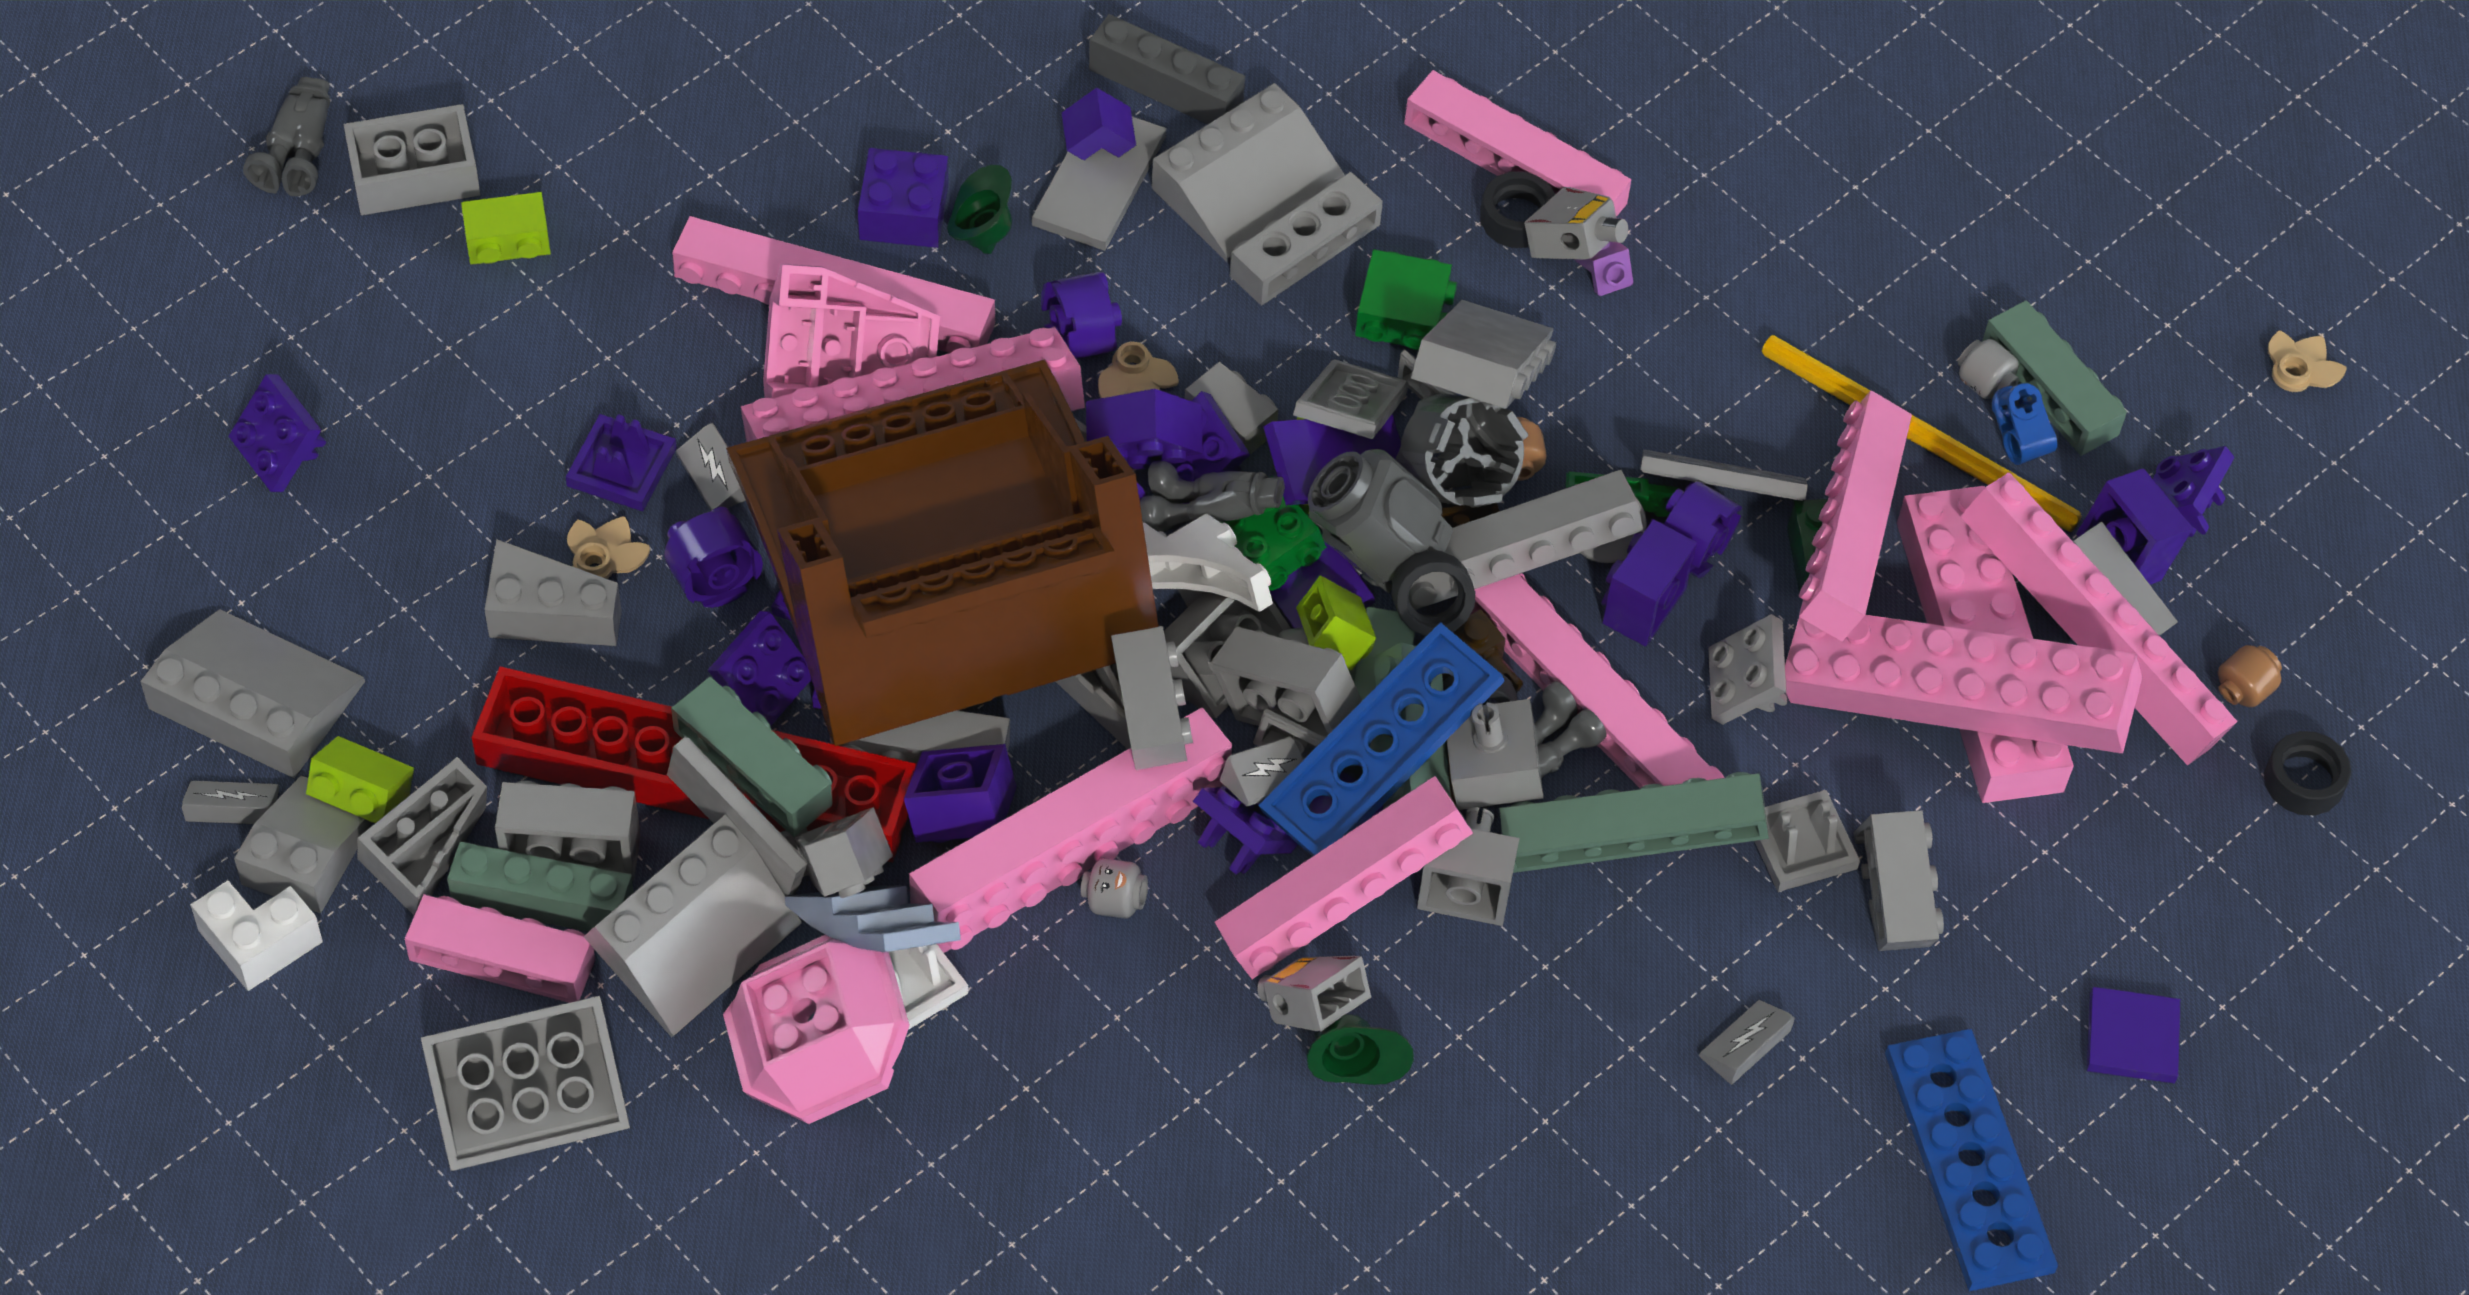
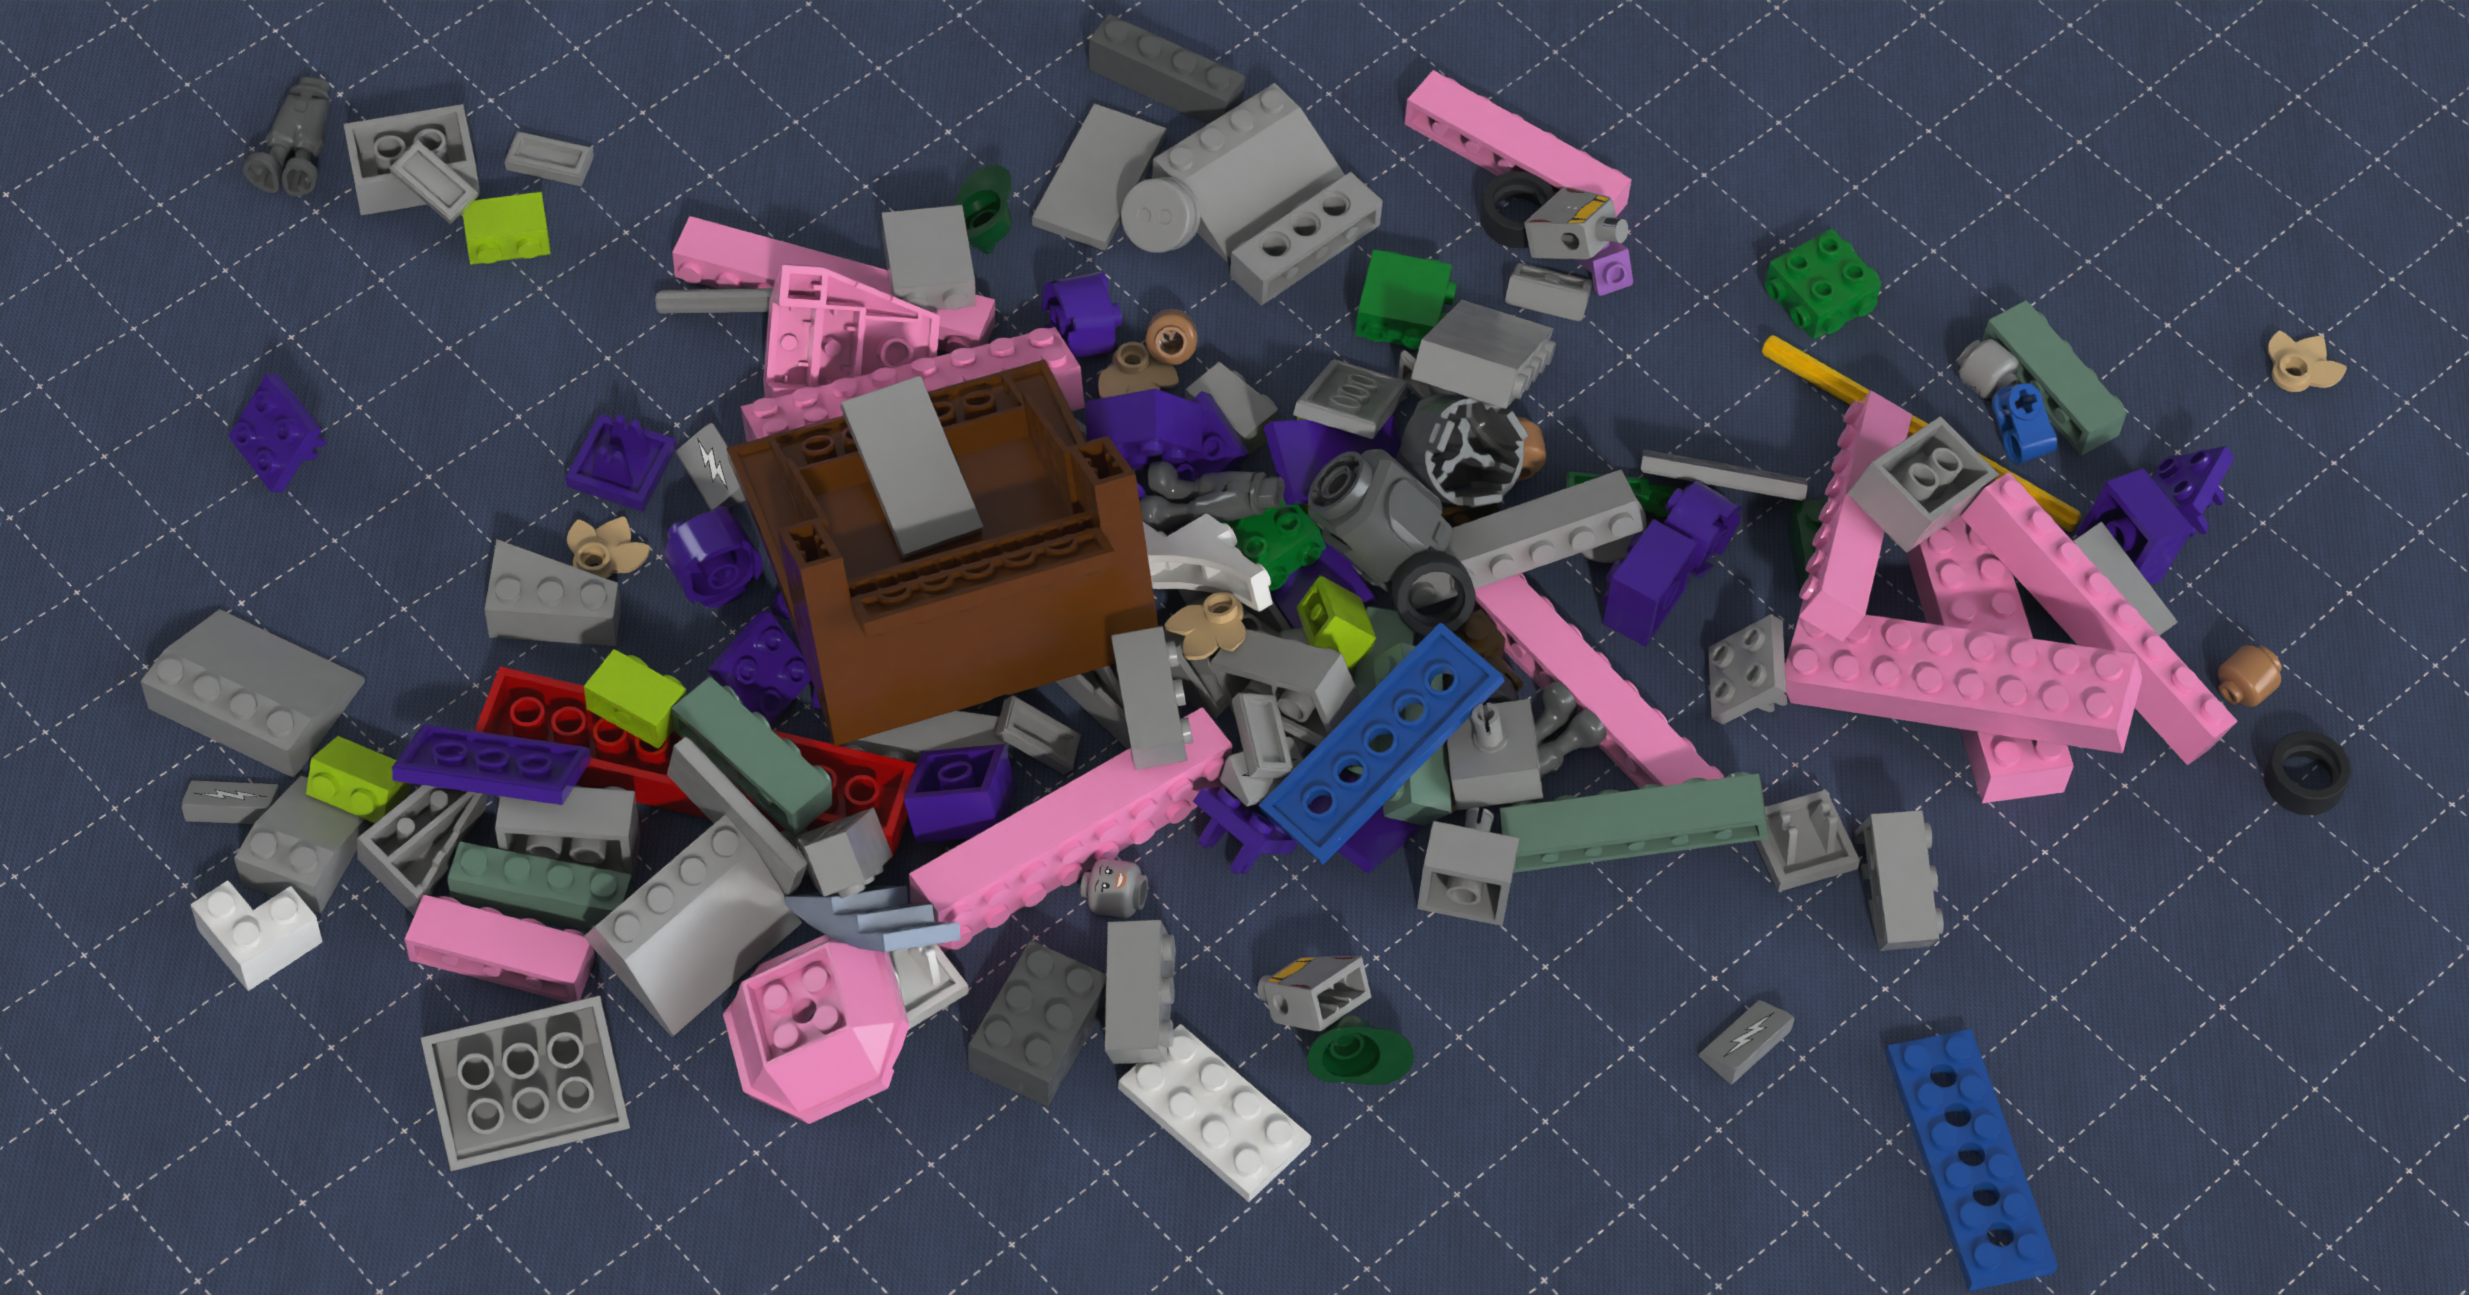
(433, 182): none -> light grey tile
(492, 764): none -> dark purple tile
(549, 158): none -> light grey tile
(634, 697): none -> lime brick
(713, 300): none -> light grey axle
(903, 197): dark purple brick -> none
(911, 467): none -> light grey tile
(929, 257): none -> light grey brick
(1038, 735): none -> light grey tile
(1038, 1023): none -> dark grey brick
(1098, 123): dark purple piece -> none
(1139, 991): none -> light grey wedge
(1160, 214): none -> light grey head
(1172, 350): none -> medium nougat head
(1209, 626): none -> tan plate
(1216, 1114): none -> white plate
(1262, 735): none -> light grey tile
(1343, 877): bright pink brick -> none
(1548, 292): none -> light grey slope
(1823, 284): none -> green brick
(1922, 484): none -> light grey brick
(2133, 1035): dark purple tile -> none

